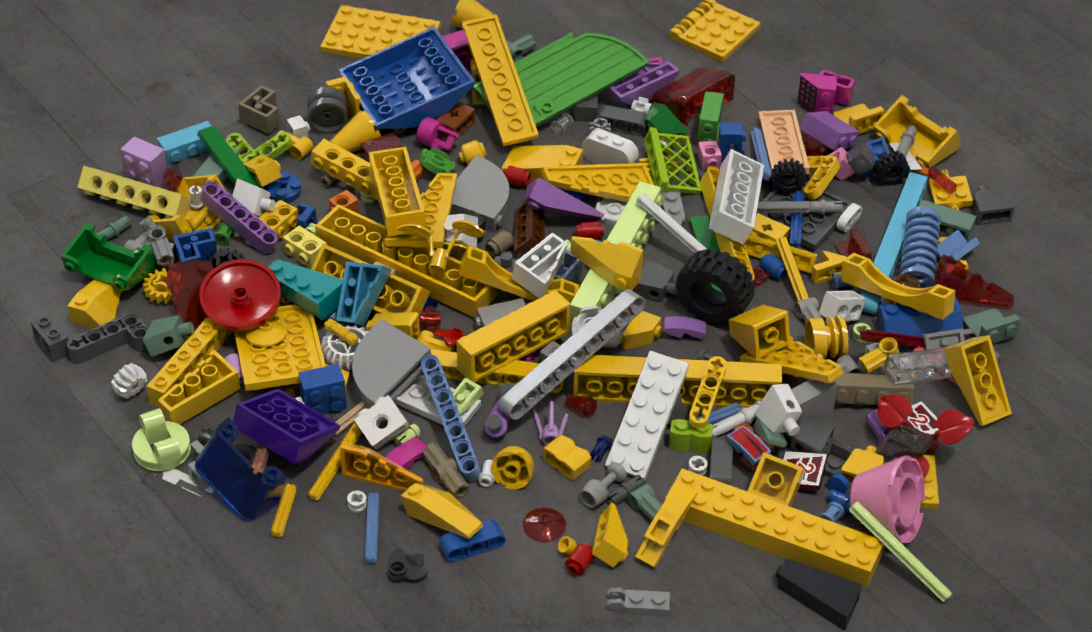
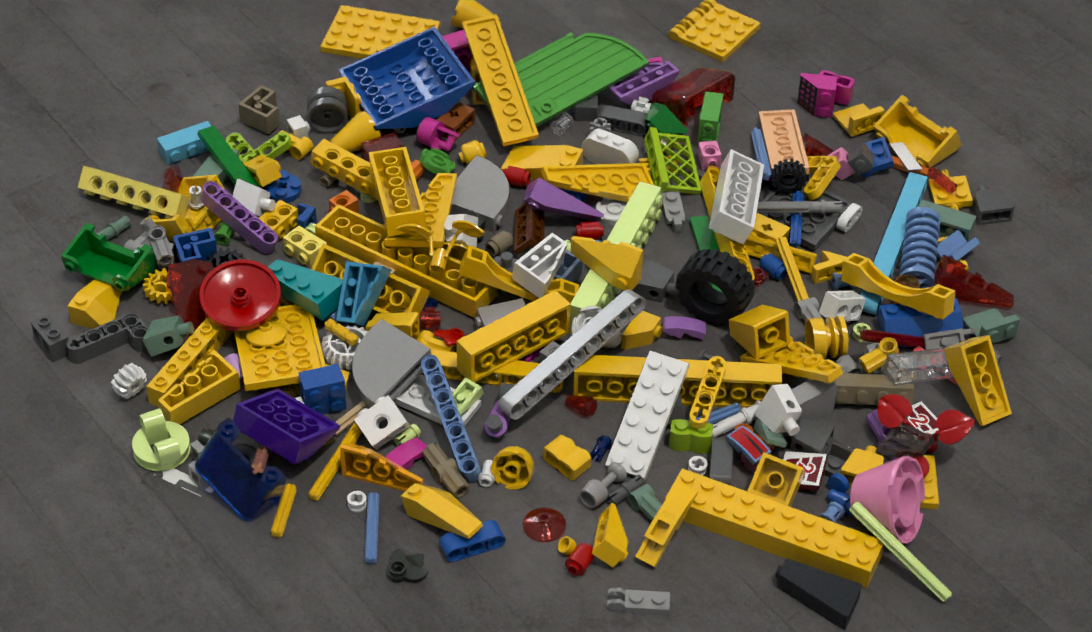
(143, 162): lavender brick -> none
(521, 46): sand green piece -> none
(550, 431): lavender plant -> none
(669, 223): white axle -> none
(730, 138): blue brick -> none
(830, 130): medium lavender brick -> none
(855, 244): clear red panel -> none
(887, 161): black tyre -> none
(907, 140): light grey pin -> none

